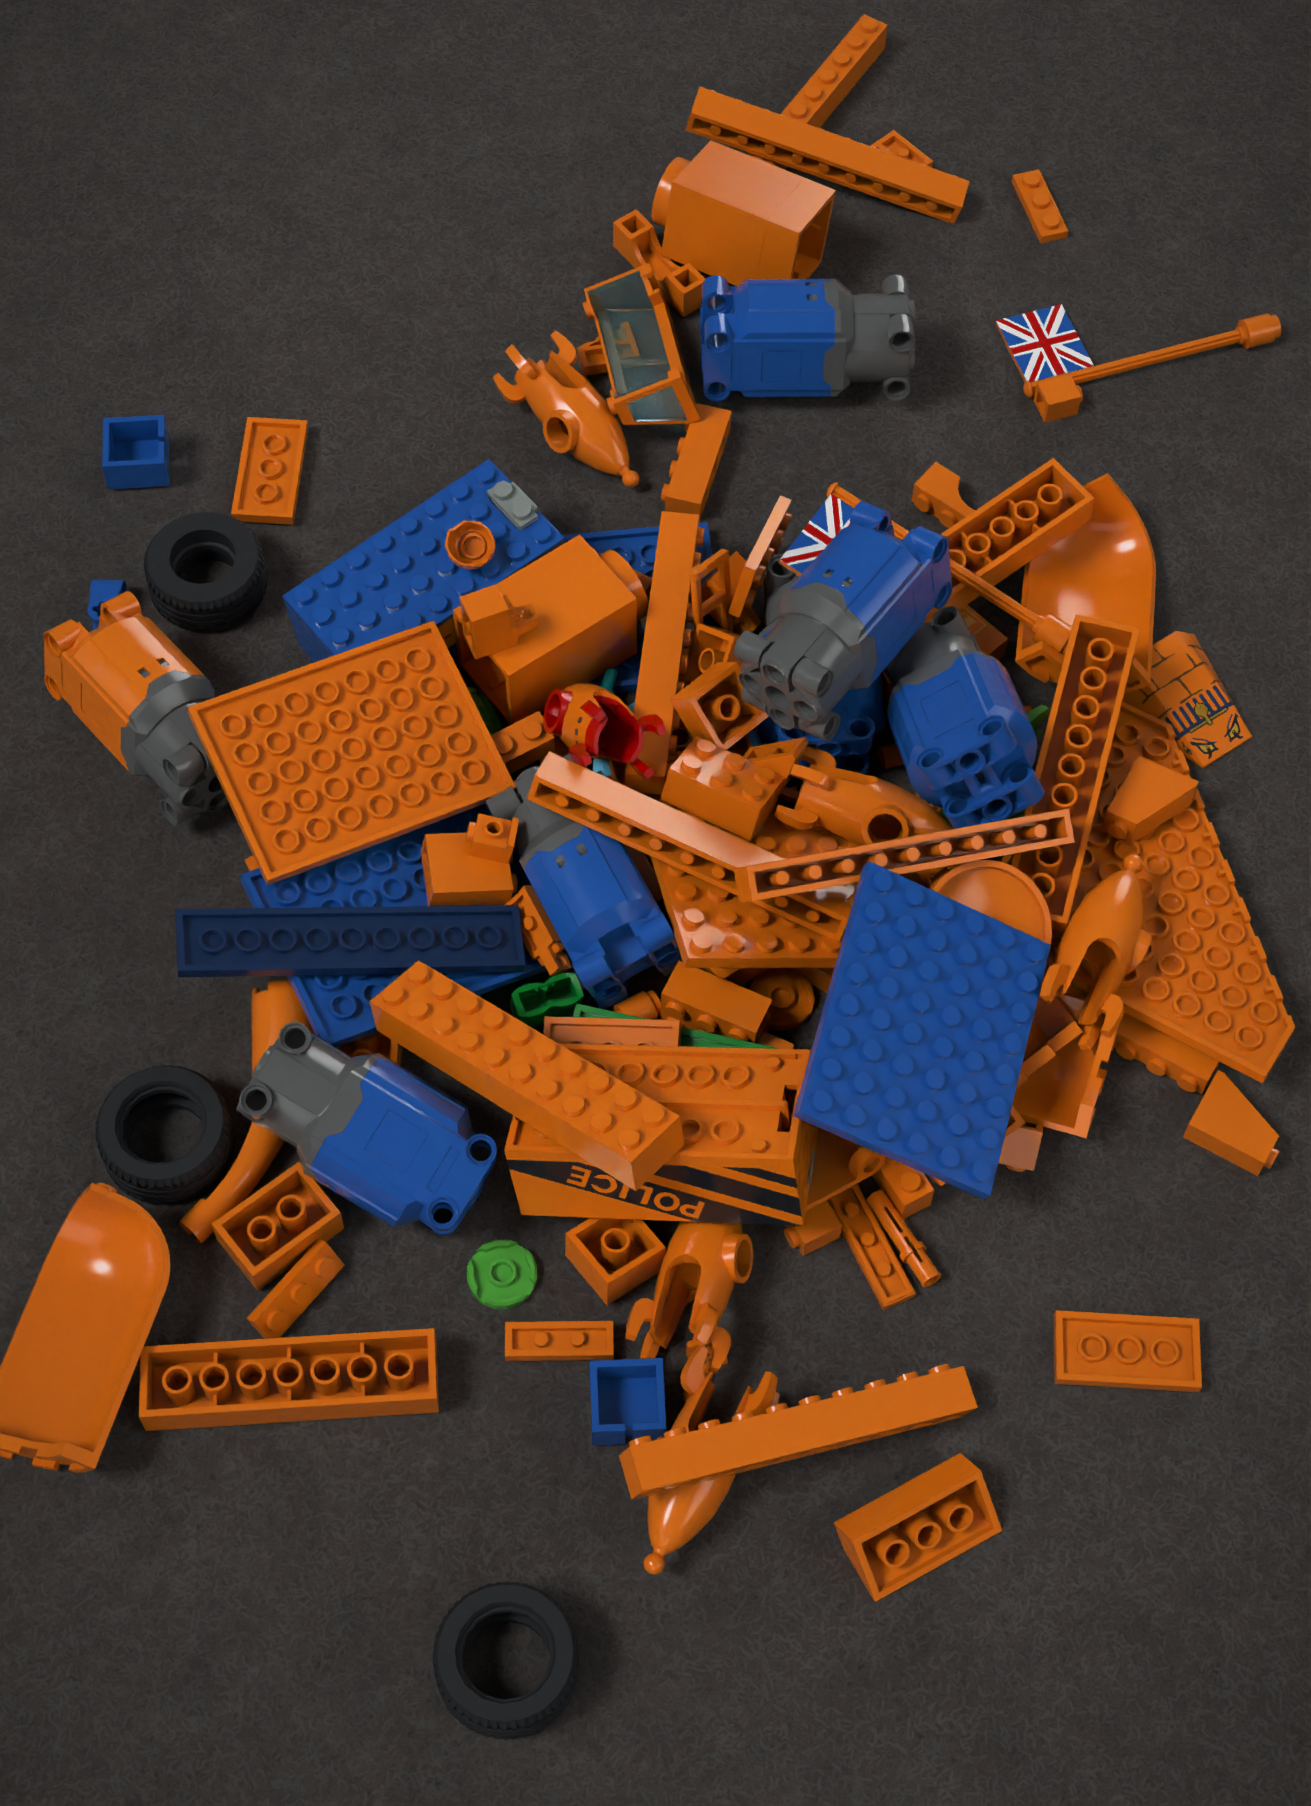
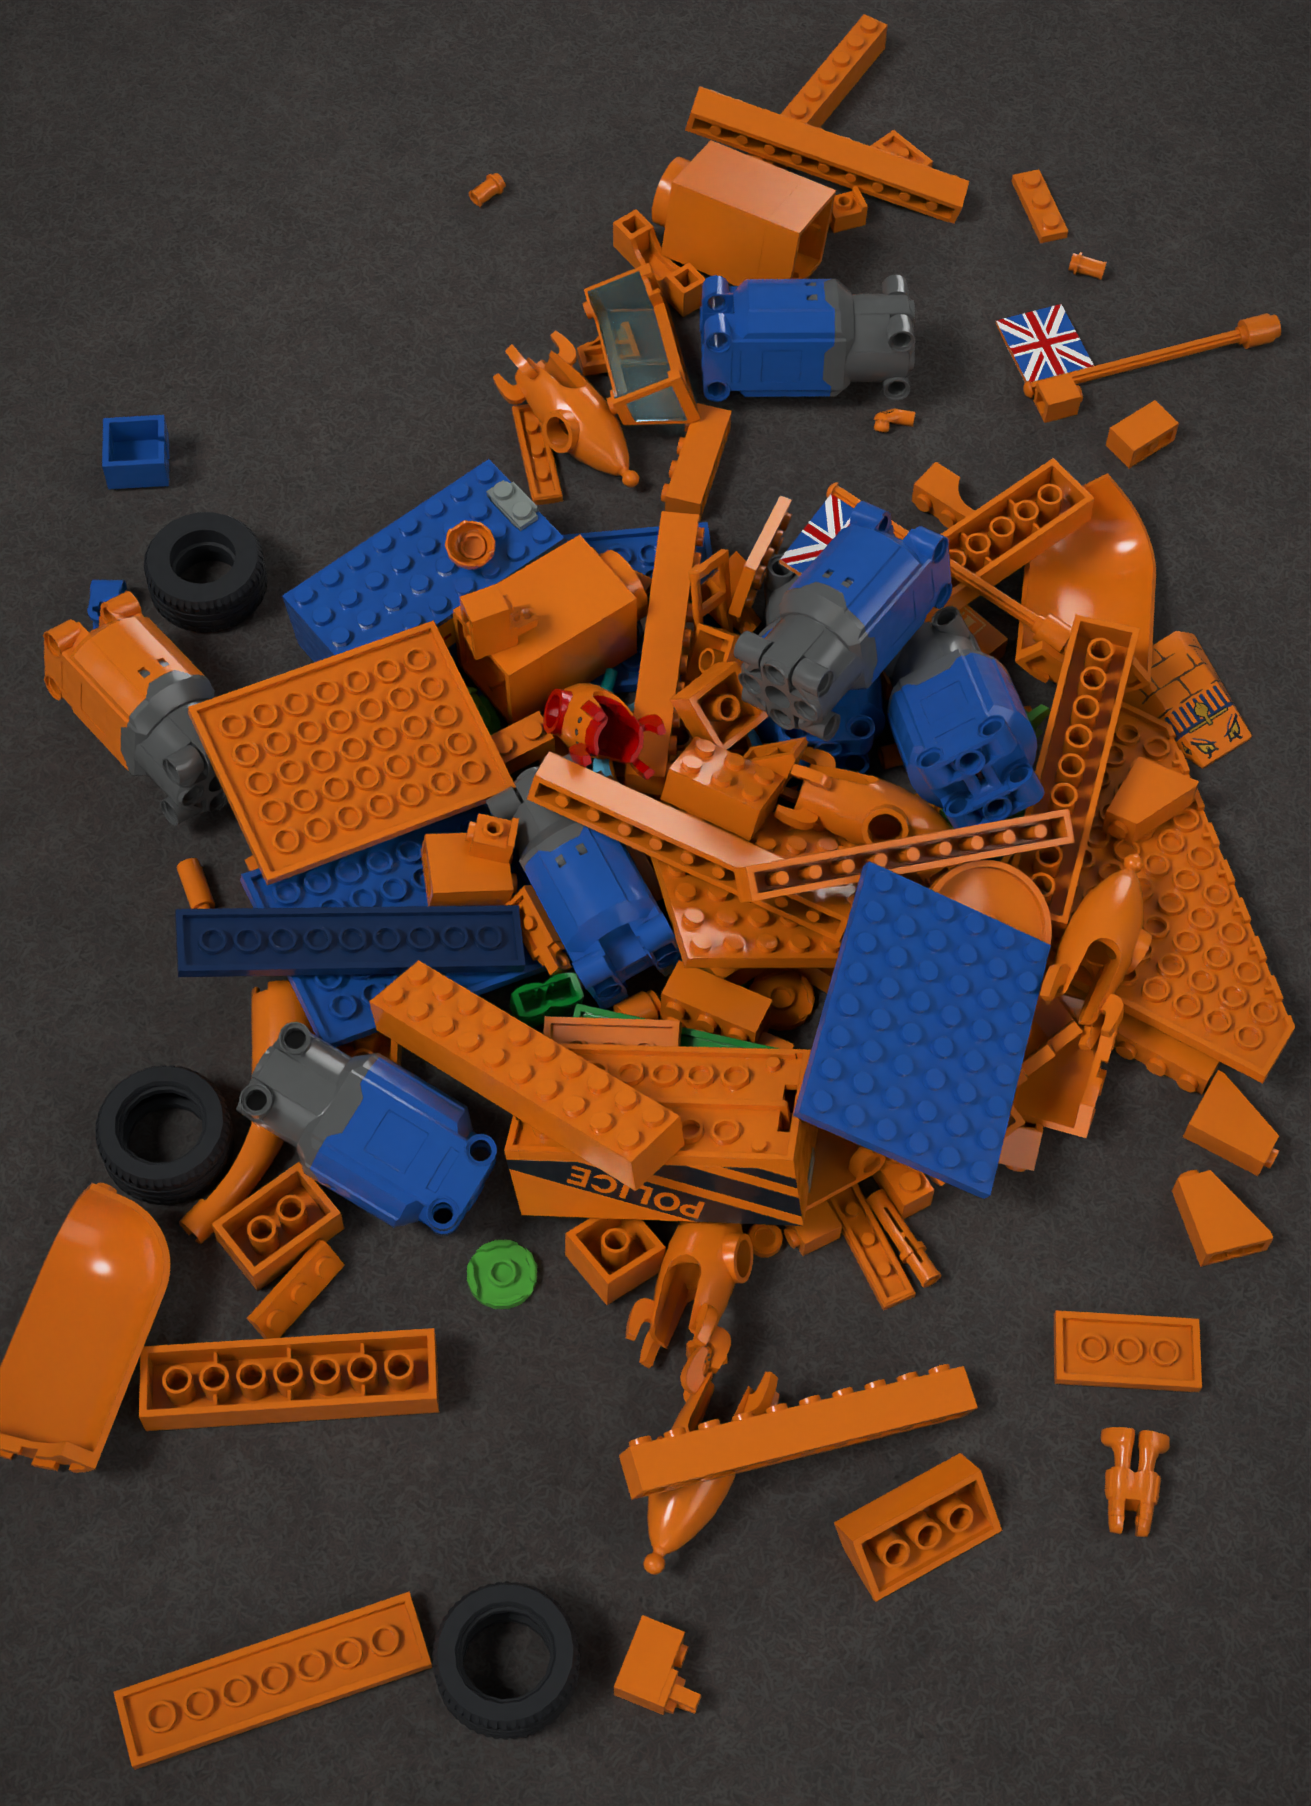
(195, 884): none -> orange cylinder
(270, 470): orange plate -> none
(271, 1680): none -> orange plate
(491, 186): none -> orange pin
(536, 457): none -> orange tile
(559, 1341): orange plate -> none
(627, 1400): blue piece -> none
(648, 1670): none -> orange hinge
(765, 1239): none -> orange tile
(848, 211): none -> orange brick
(894, 416): none -> orange arm
(1087, 266): none -> orange pin
(1131, 1489): none -> orange piece
(1142, 434): none -> orange panel
(1217, 1219): none -> orange slope

